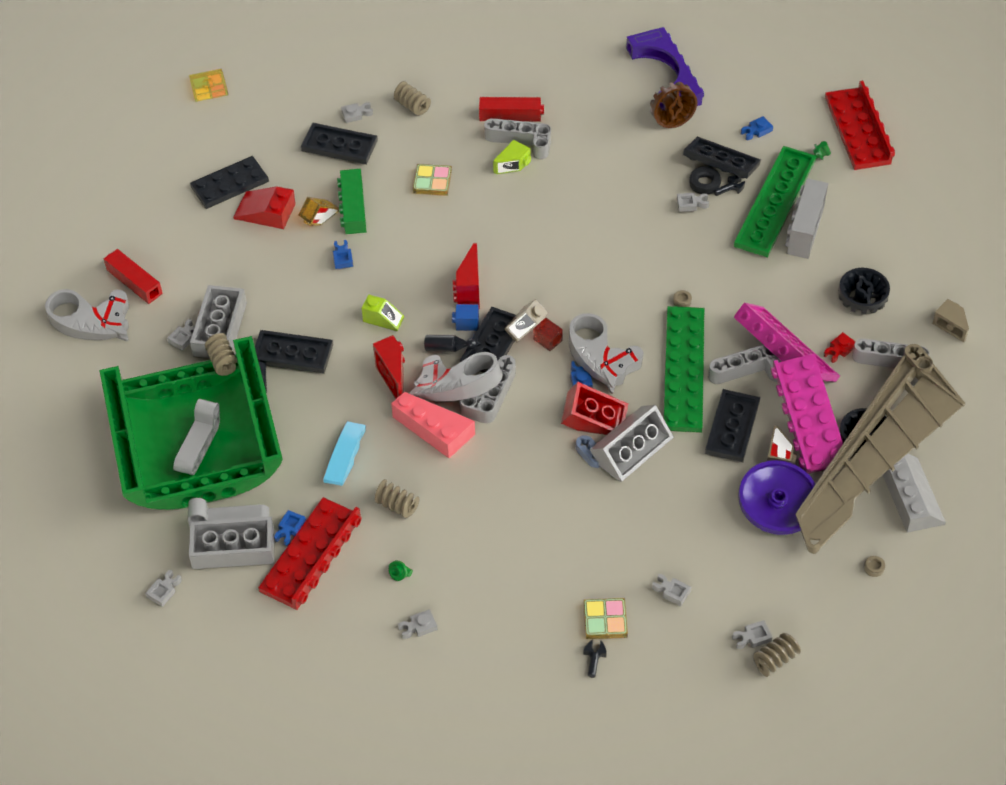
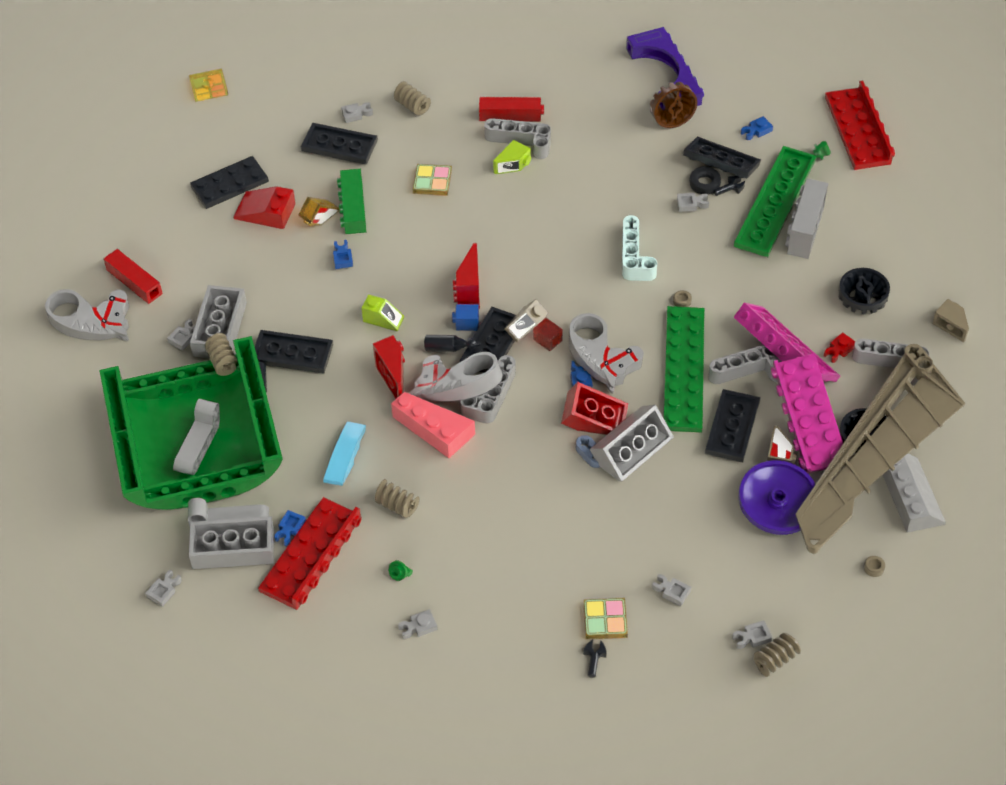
(635, 266): none -> light aqua beam

